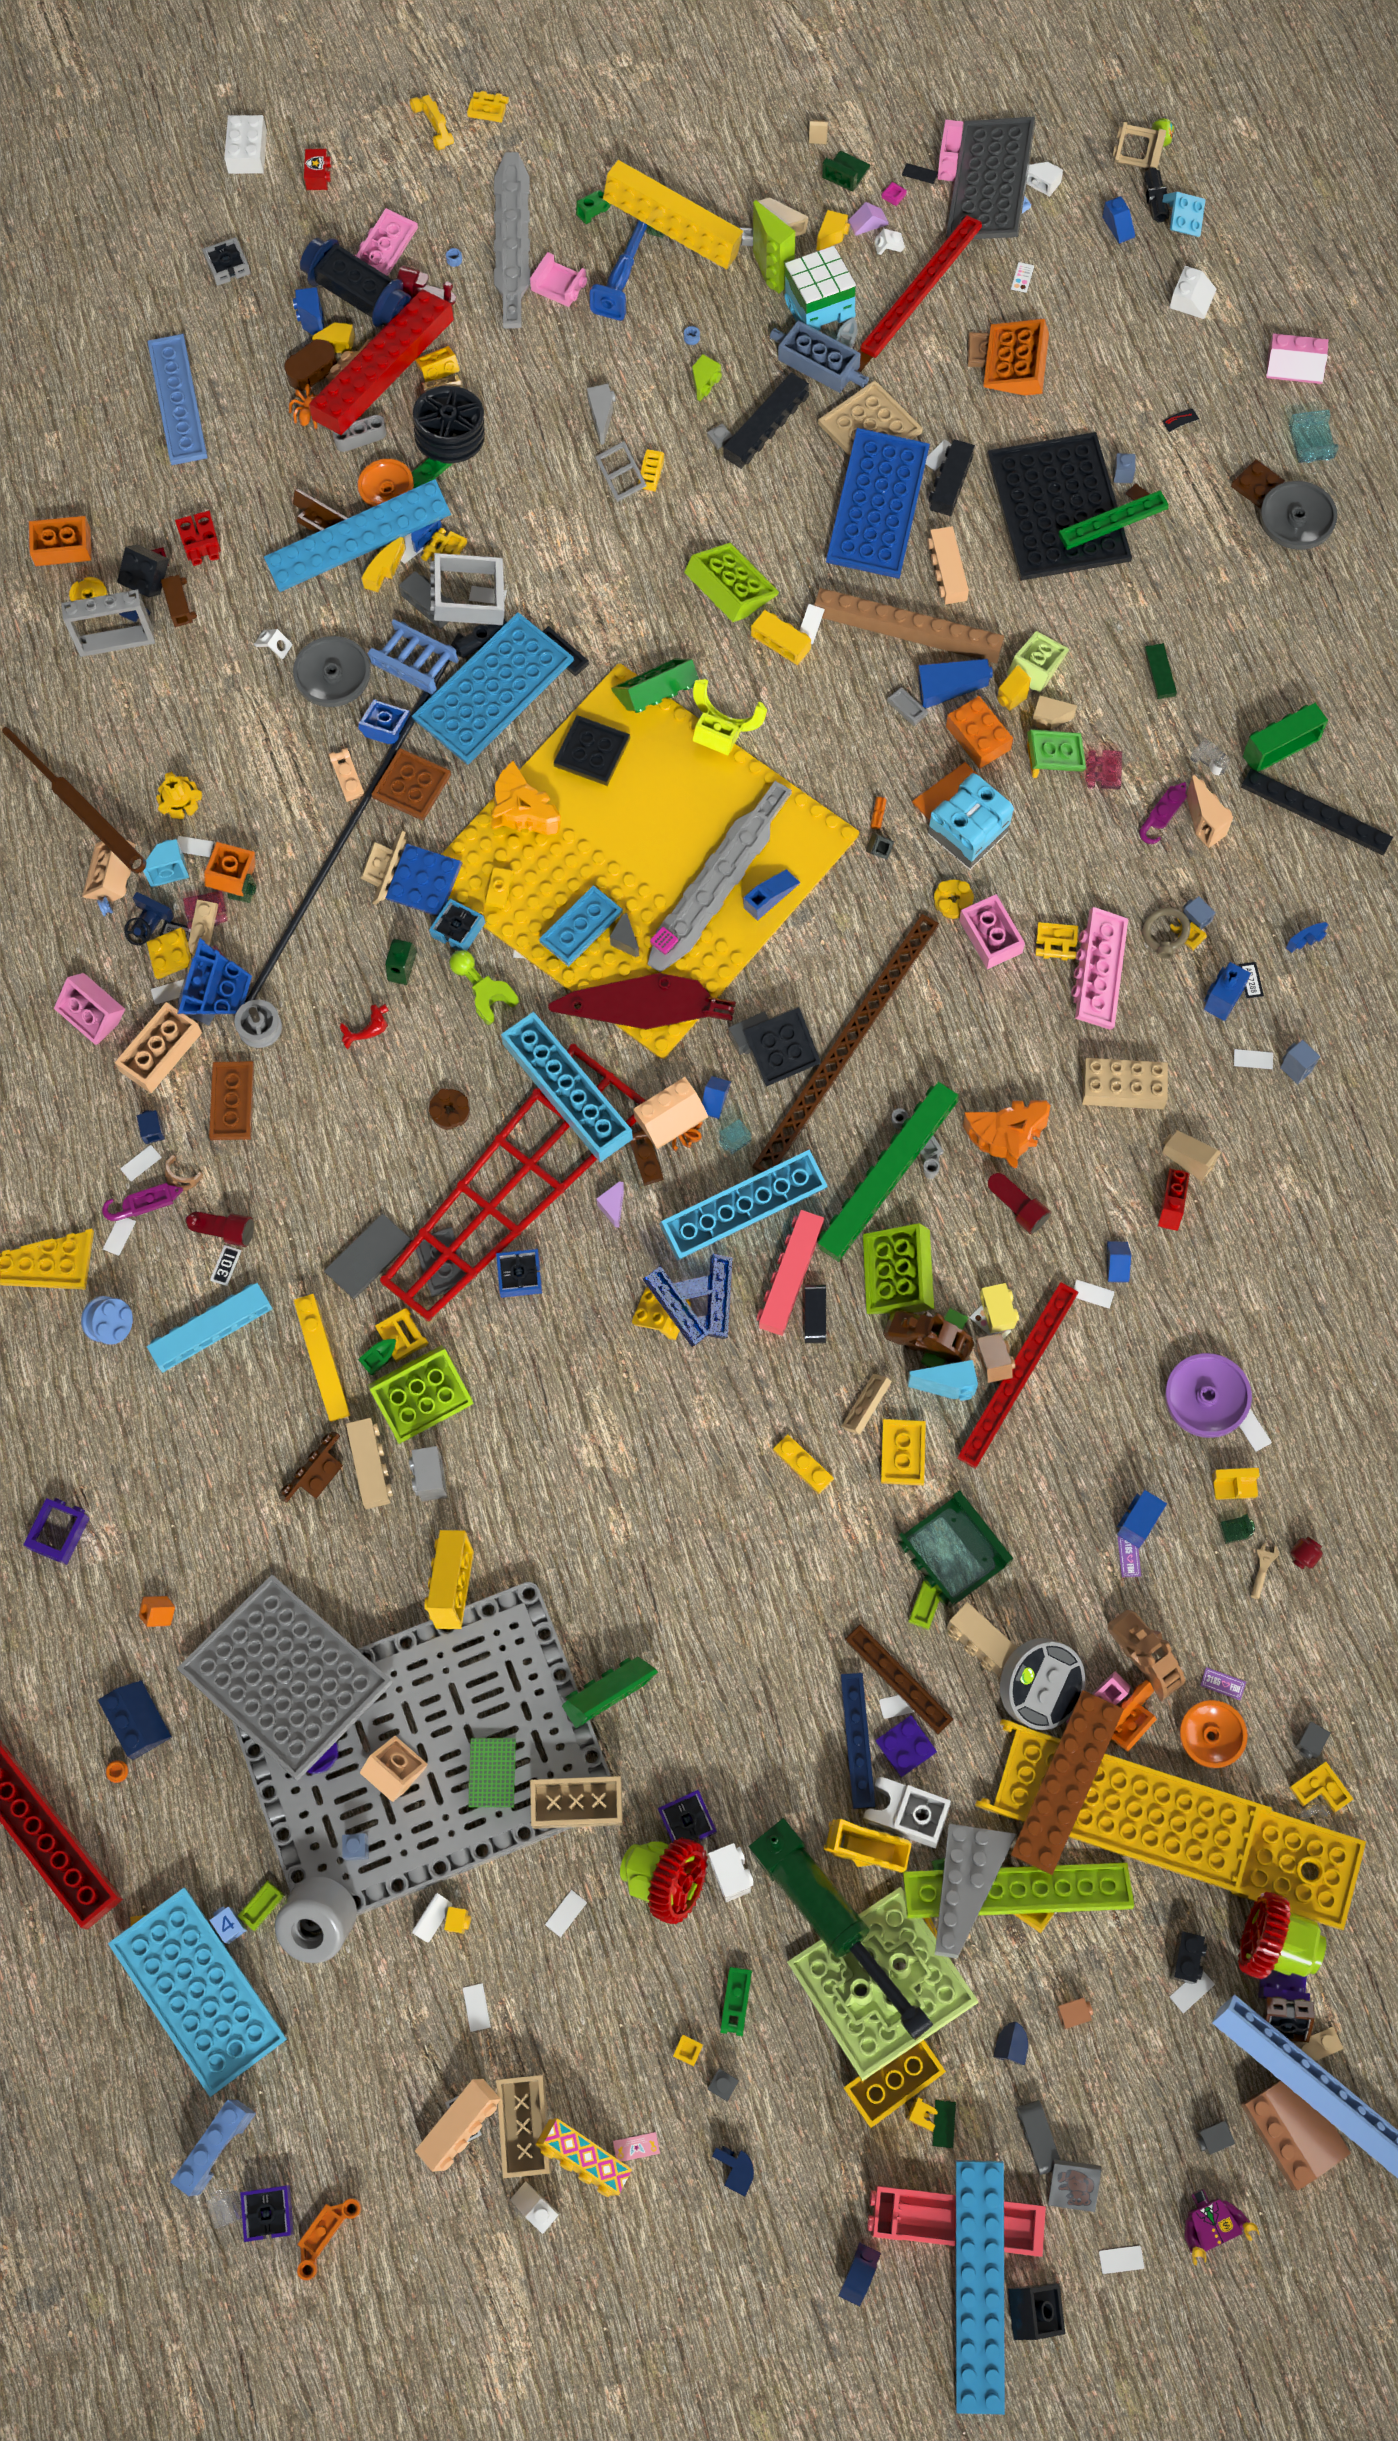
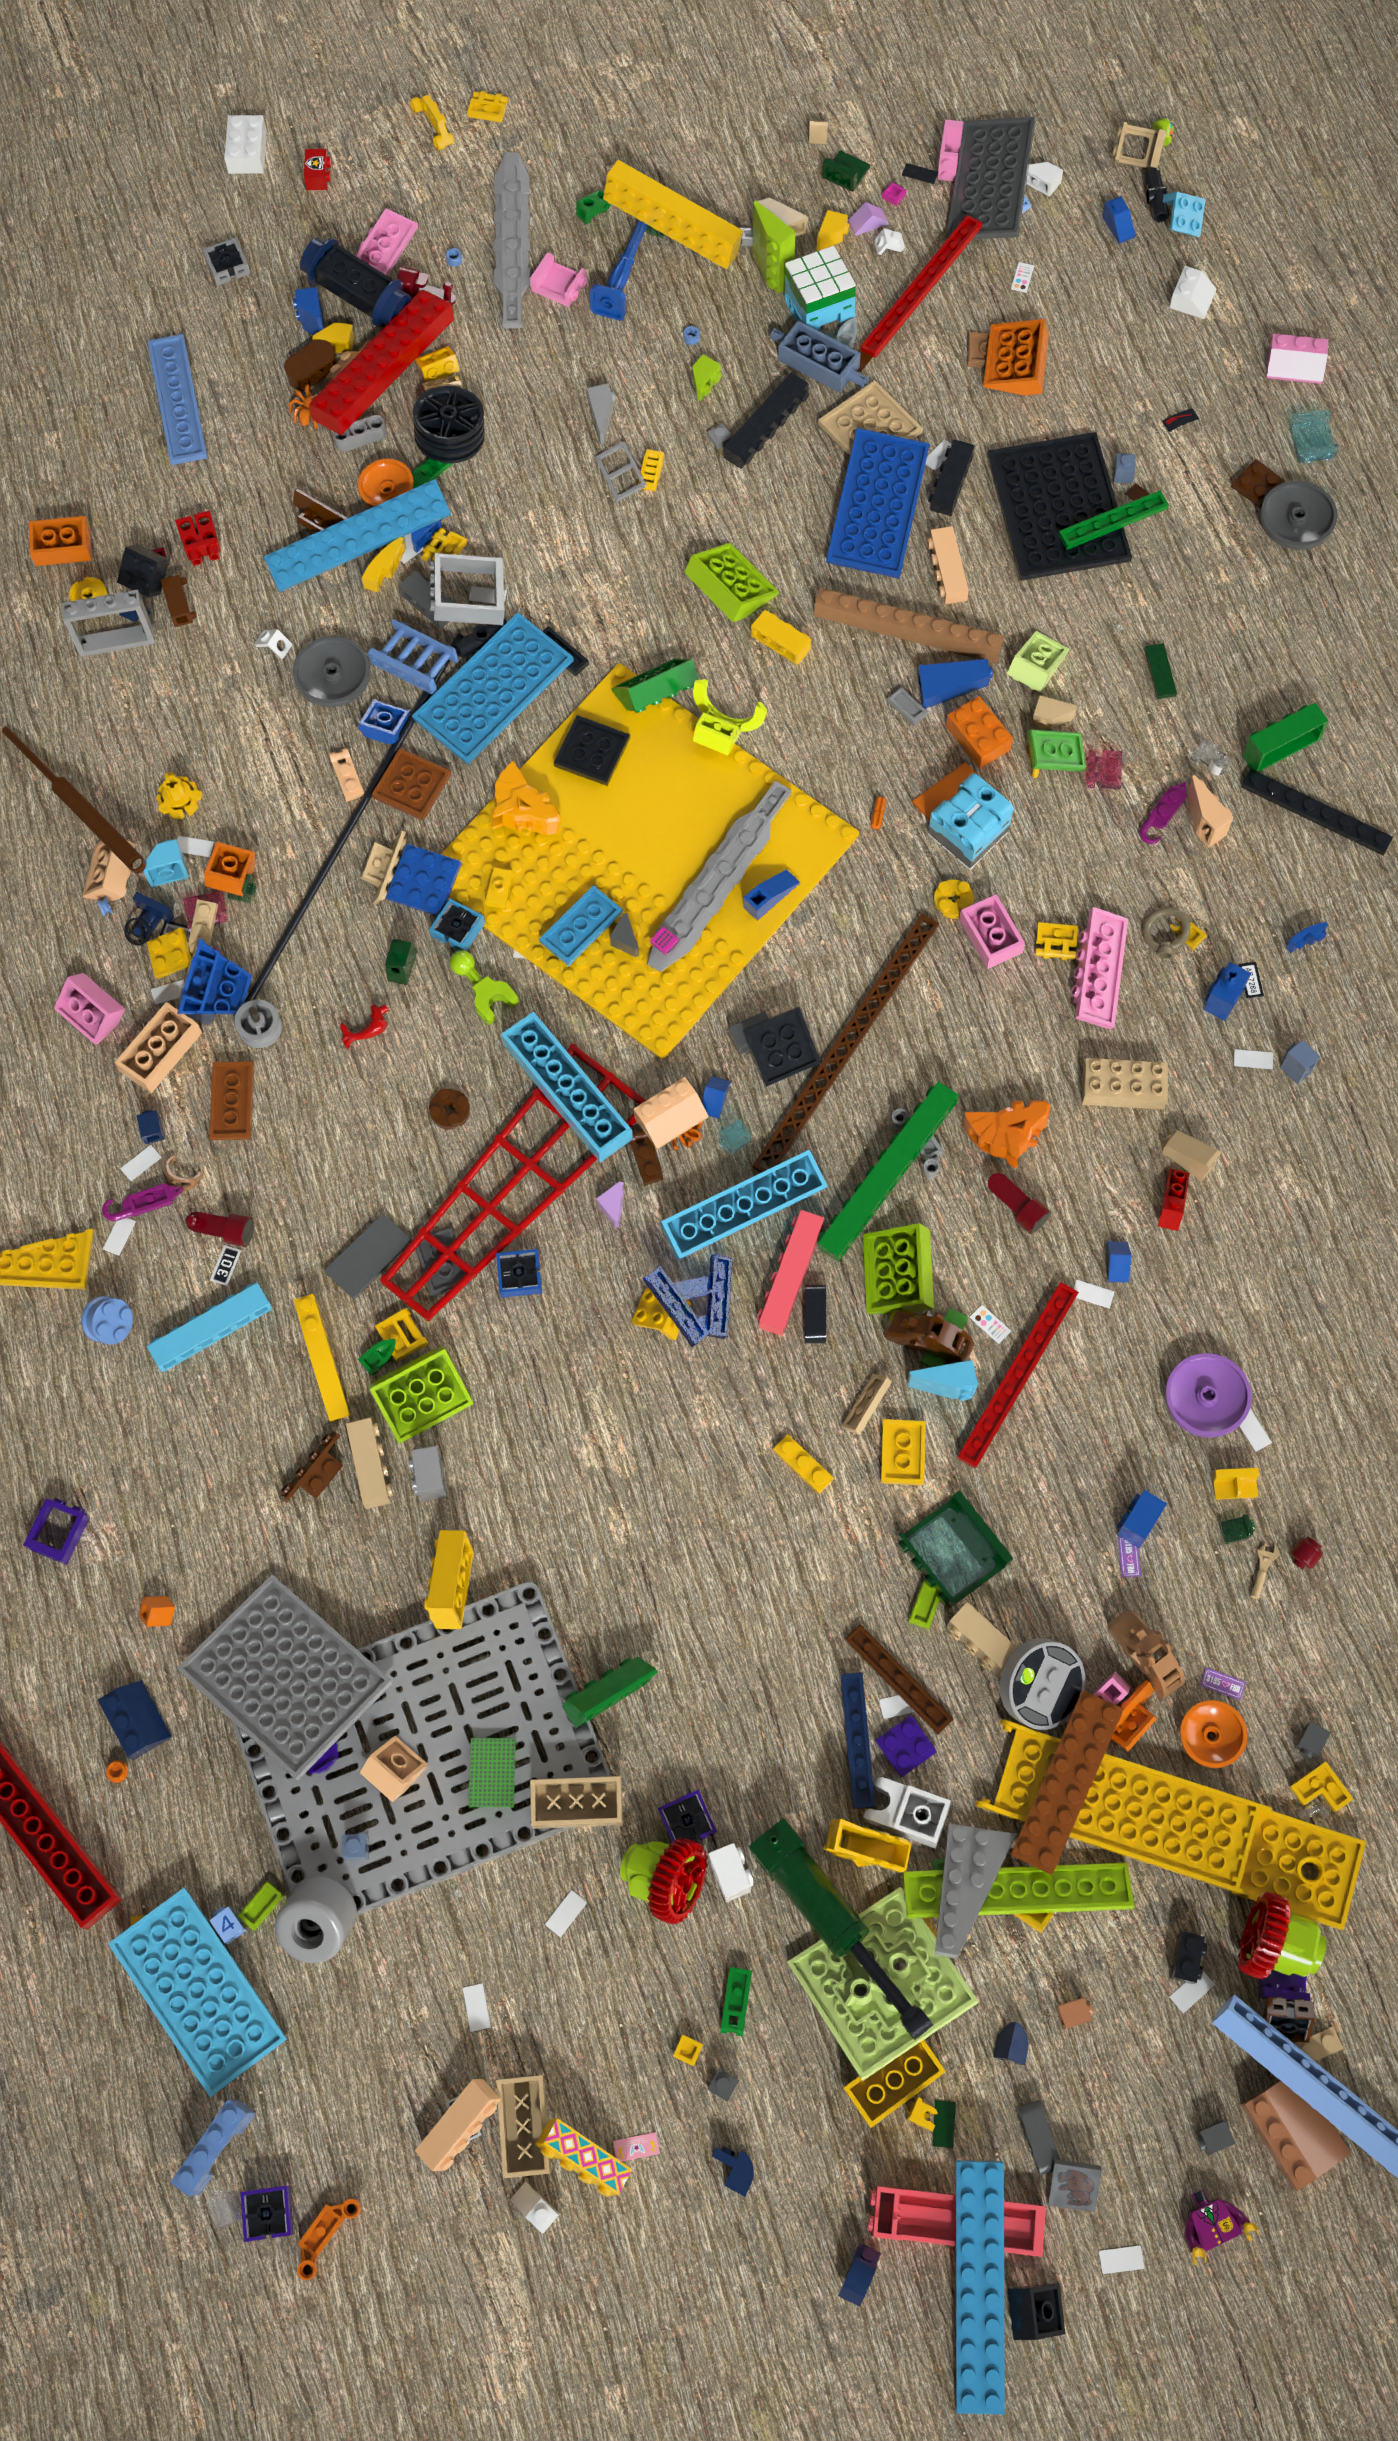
(432, 1918): white slope -> none
(457, 1920): yellow plate -> none
(645, 1002): dark red wing -> none
(812, 621): white sticker -> none
(879, 846): pearl dark grey slope -> none
(995, 1358): medium nougat piece -> none
(998, 1308): light yellow brick -> none
(1014, 689): yellow slope -> none
(1199, 912): sand blue brick -> none

